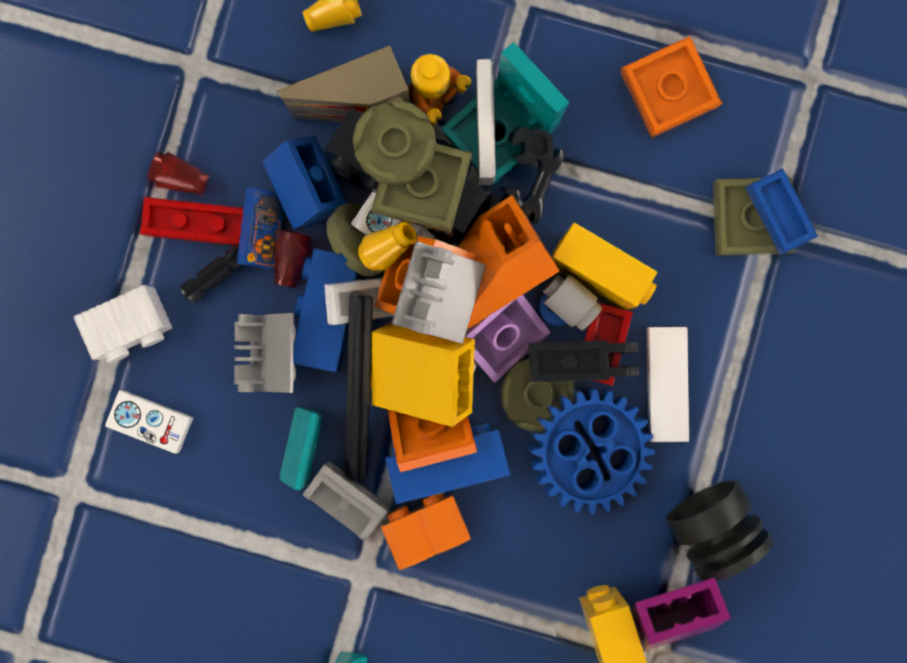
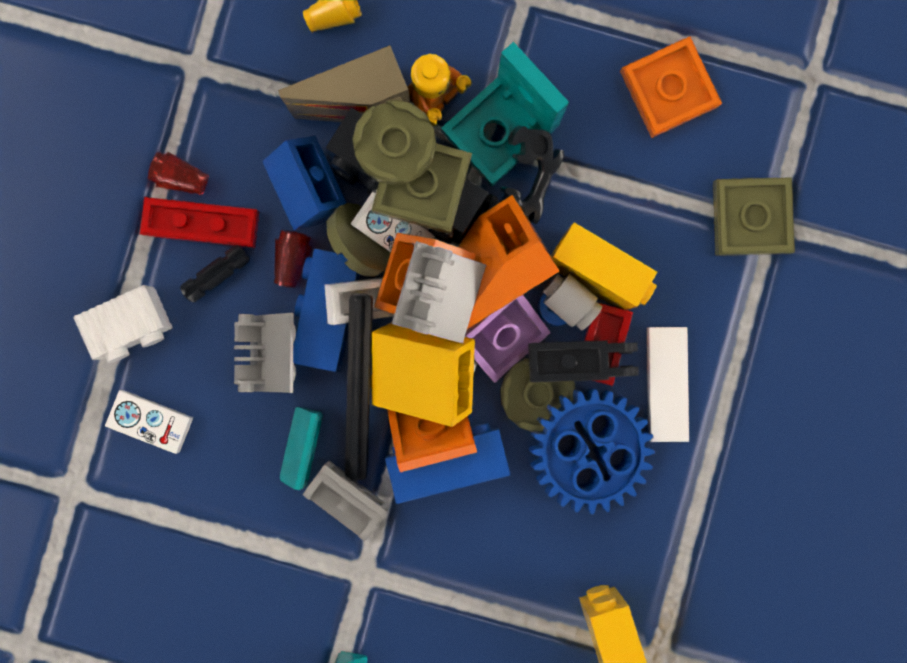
(259, 228): tile -> none
(385, 246): yellow cone -> none
(424, 530): orange brick -> none
(485, 122): white tile -> none
(679, 614): magenta brick -> none
(719, 531): pearl dark grey wheel -> none
(781, 211): blue tile -> none

